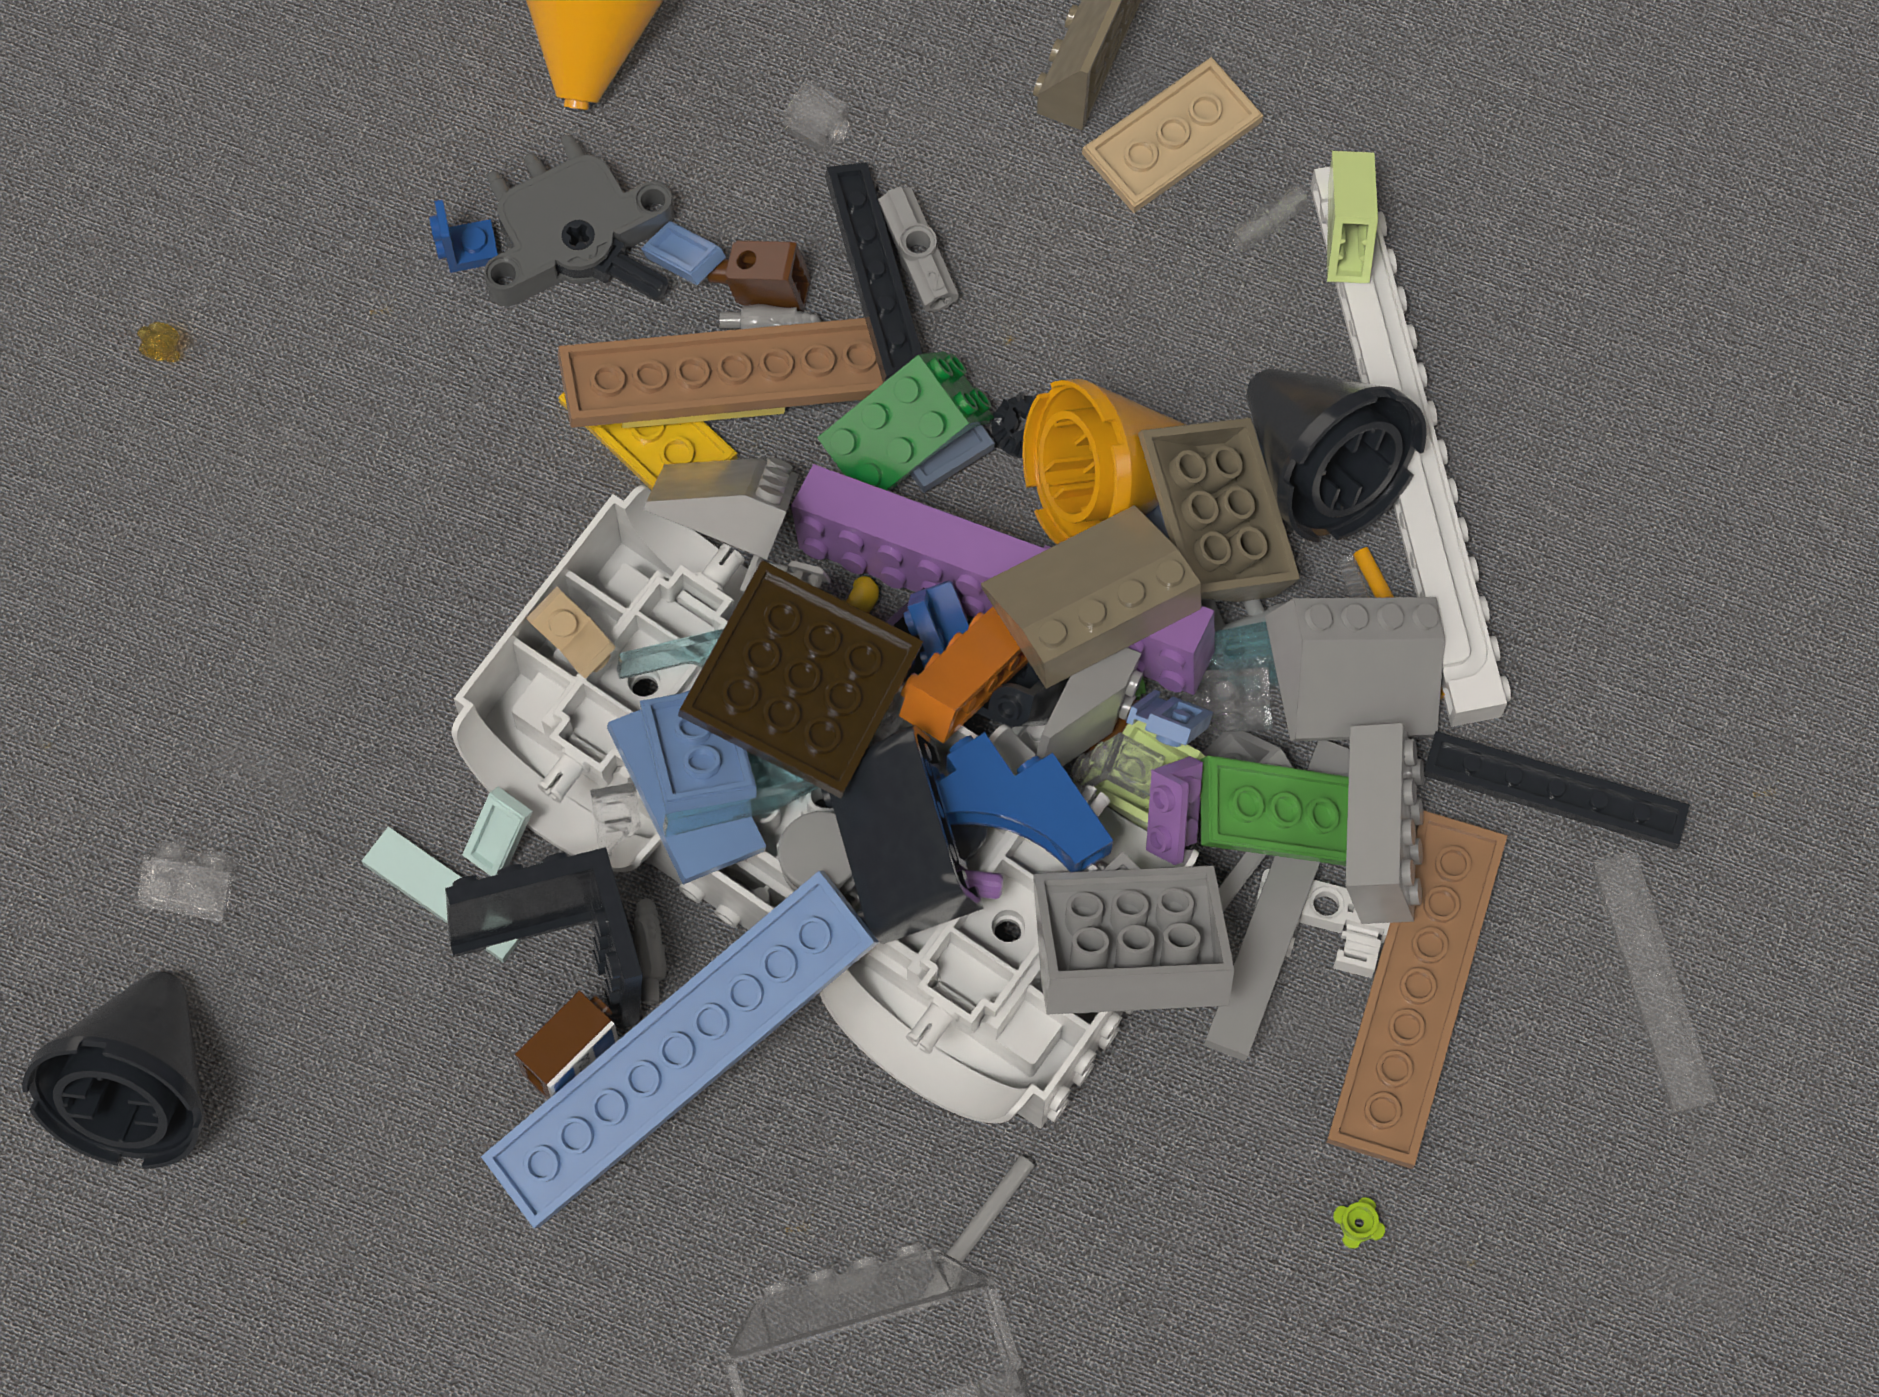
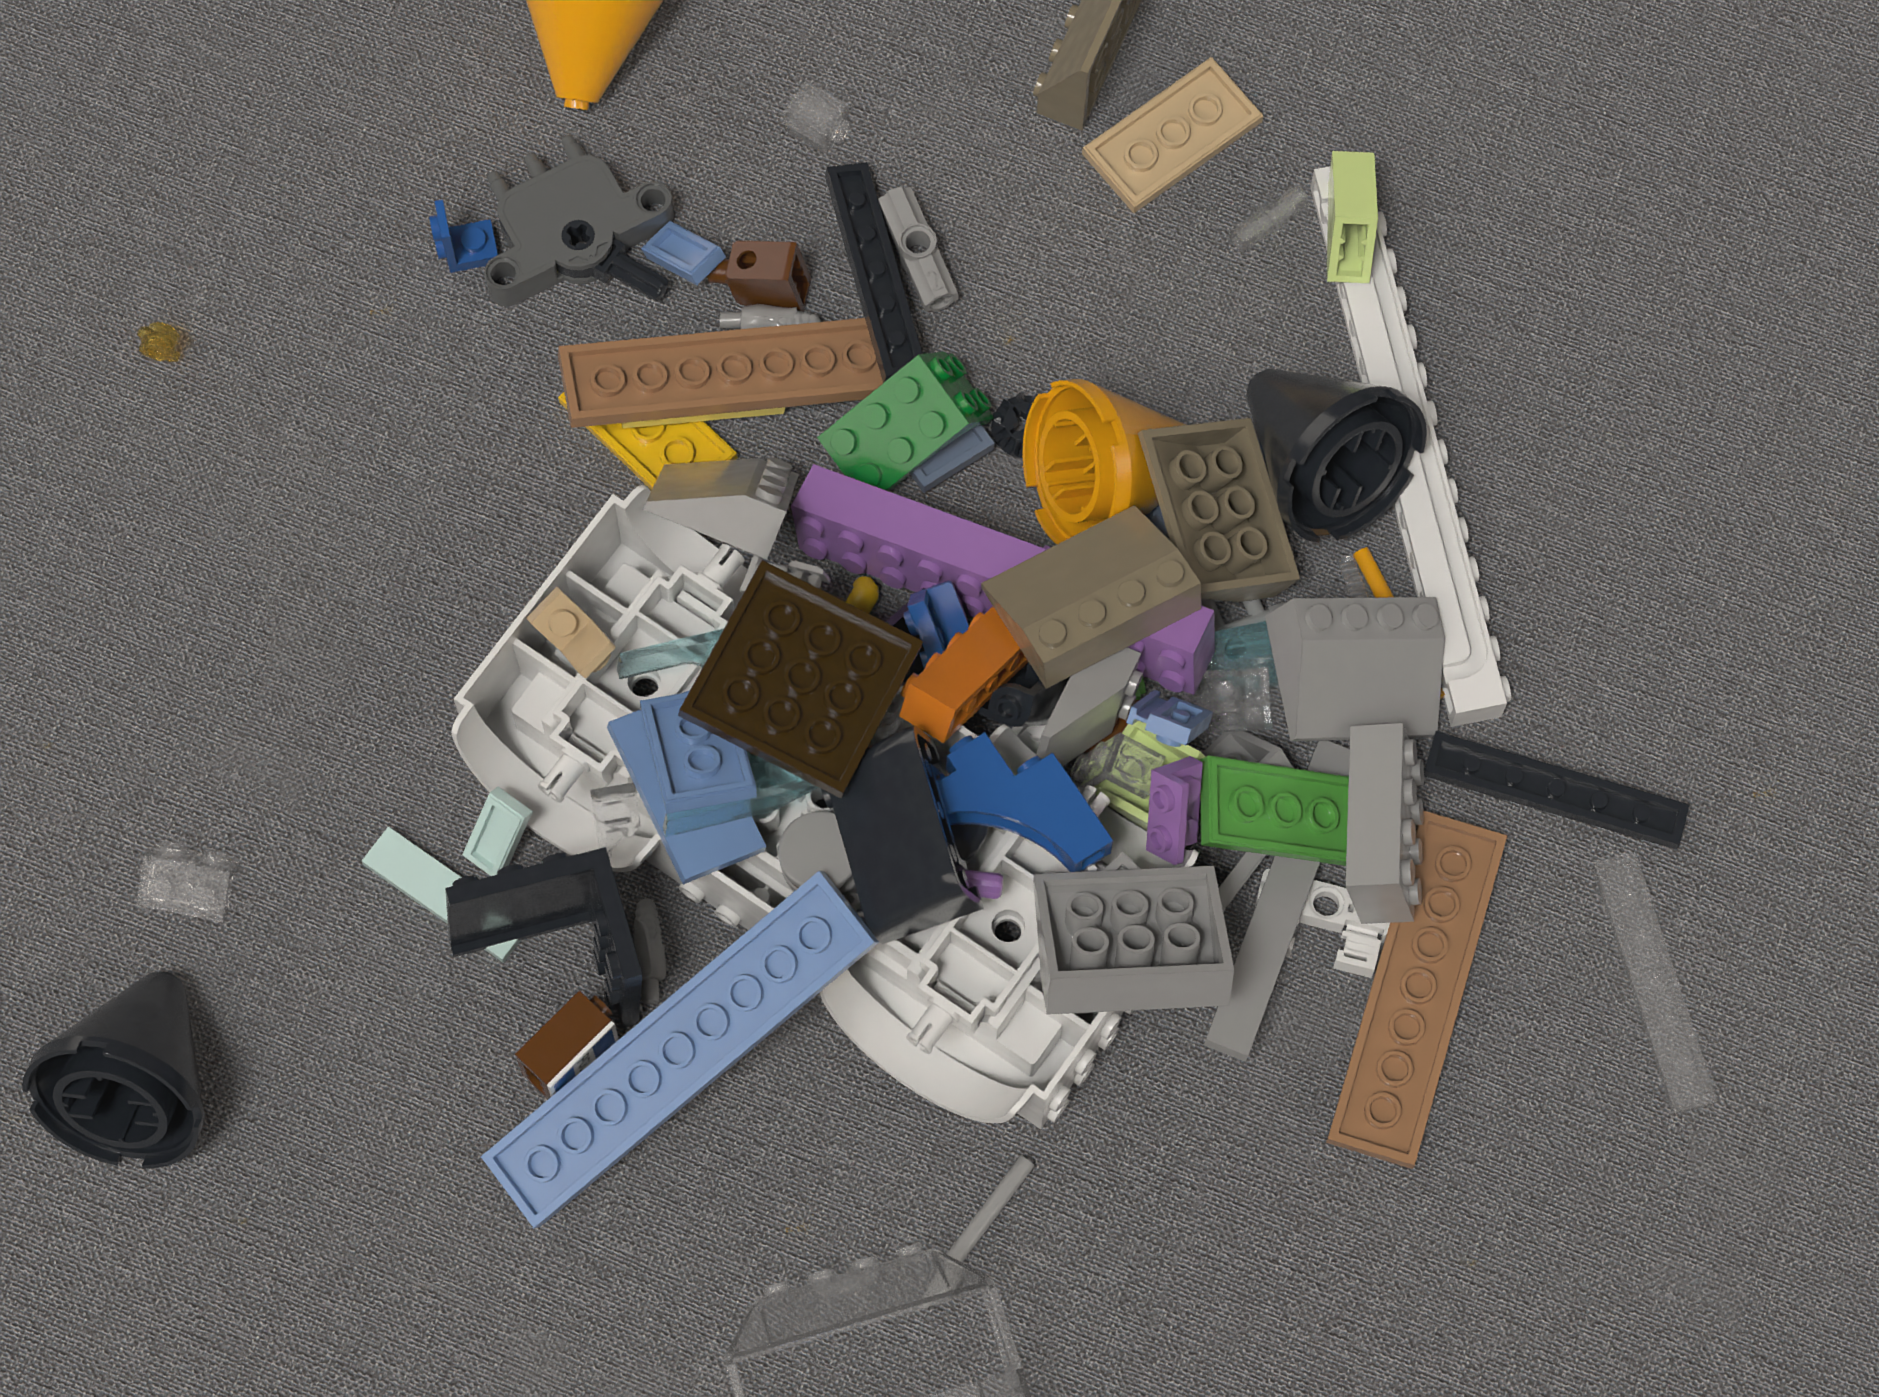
(1360, 1210): lime plate -> none

